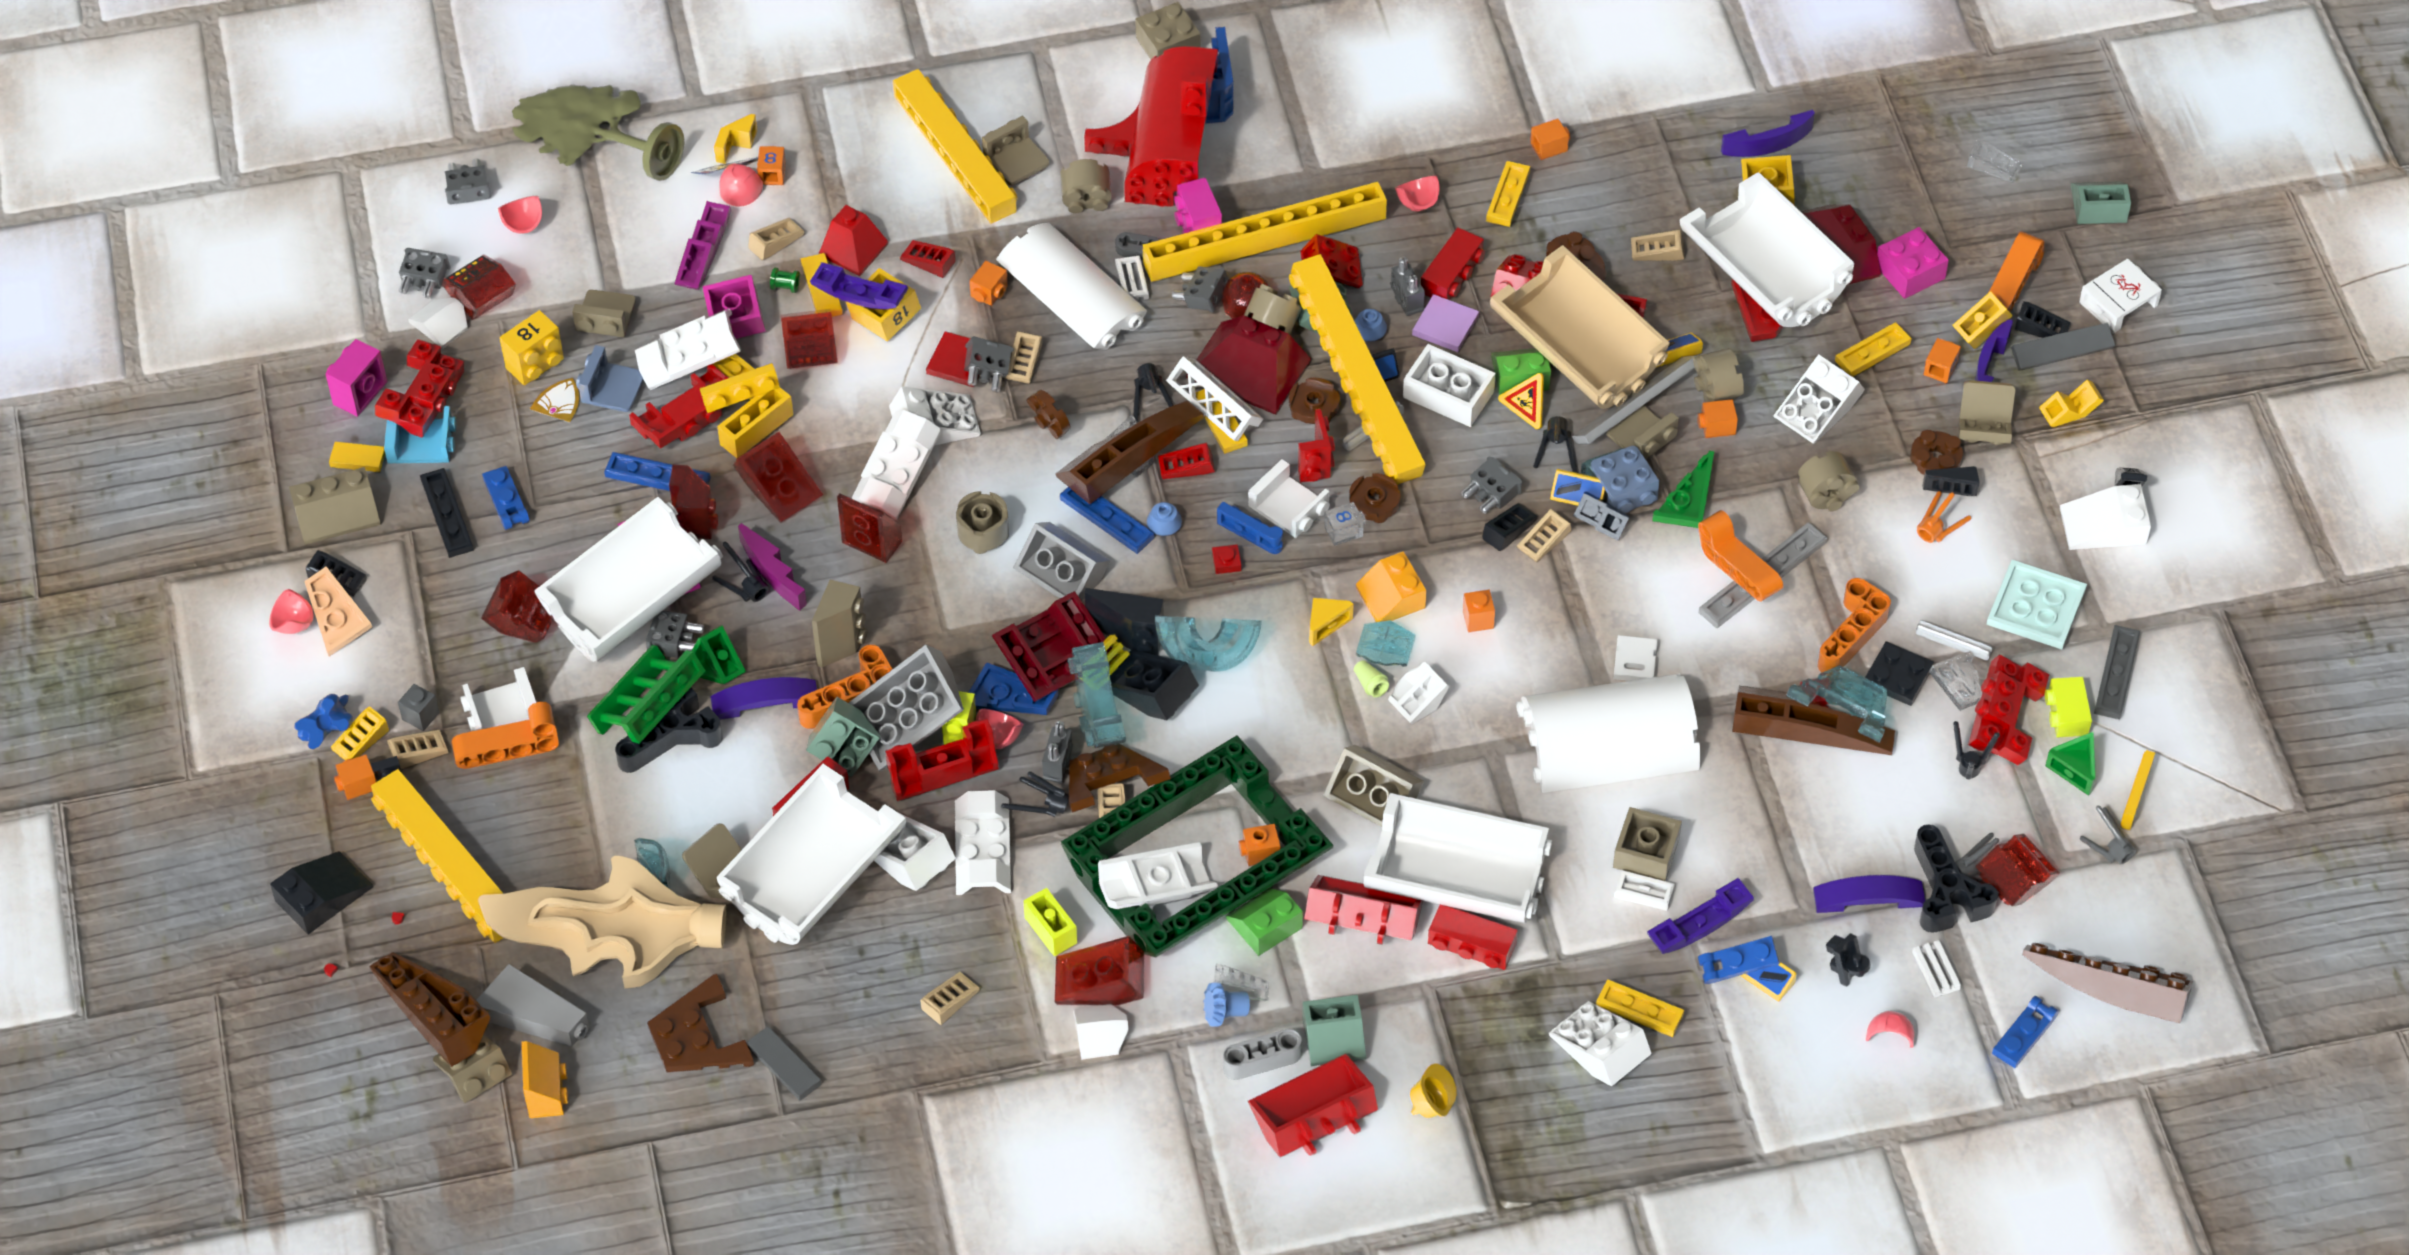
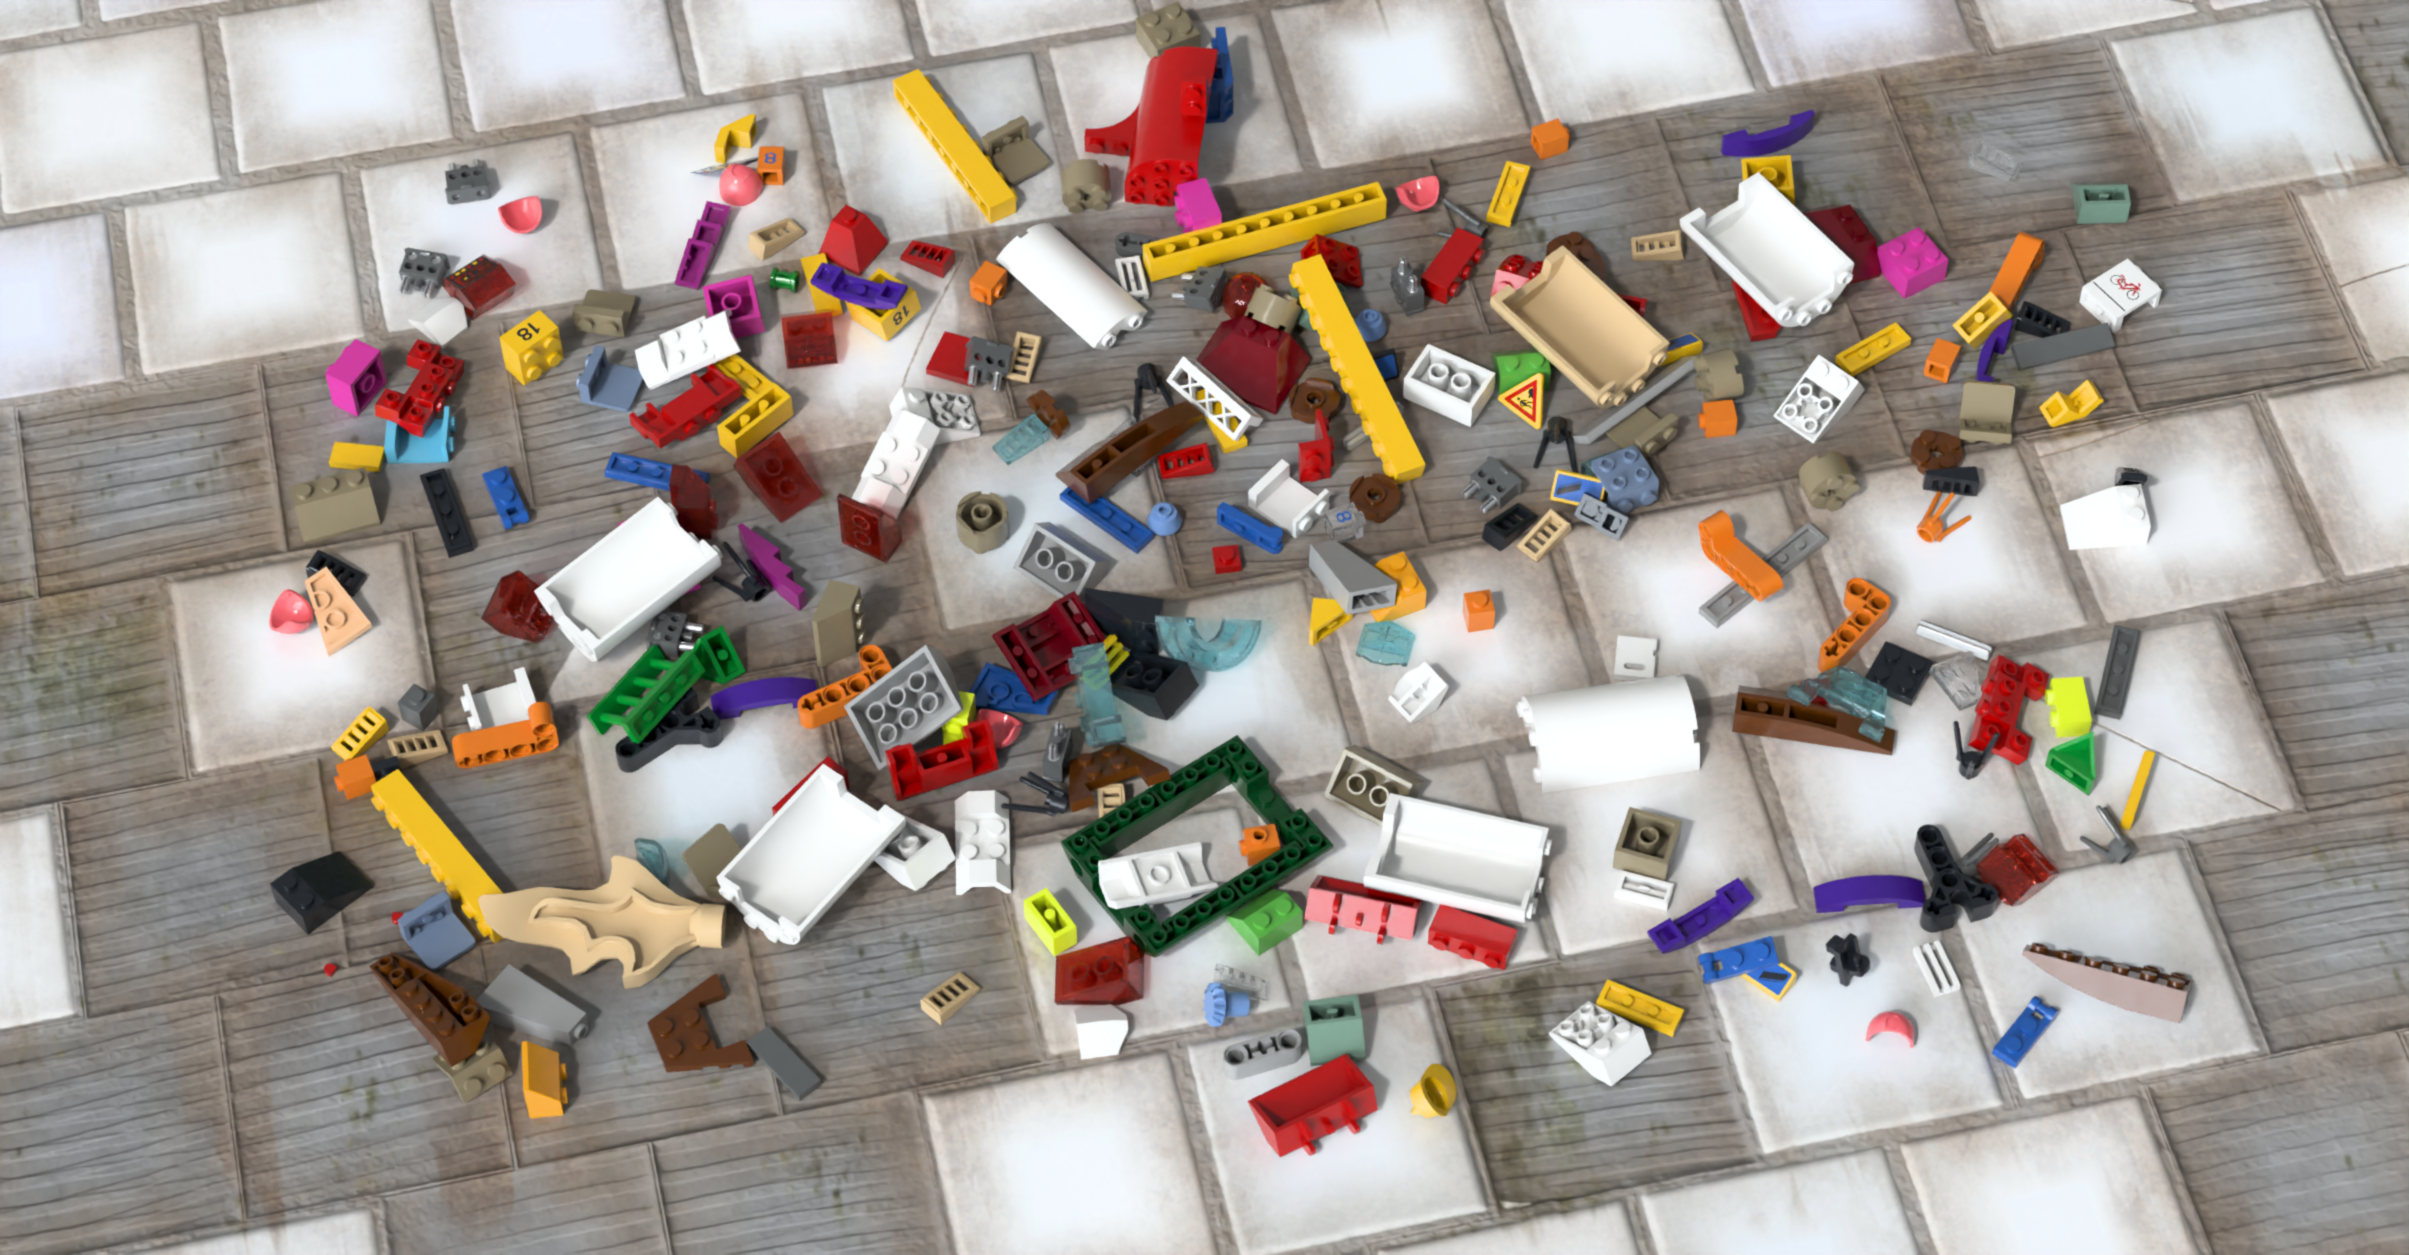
(327, 717): blue animal -> none
(435, 932): none -> sand blue bracket
(558, 400): sticker -> none
(571, 119): olive plant -> none
(739, 387): yellow plate -> none
(843, 736): sand green slope -> none
(1033, 429): none -> clear light blue slope
(1350, 578): none -> light grey slope
(1371, 679): yellowish green cone -> none
(1445, 323): lavender tile -> none
(1472, 225): none -> dark grey plant
(1688, 501): green wing -> none
(2036, 604): light aqua plate -> none

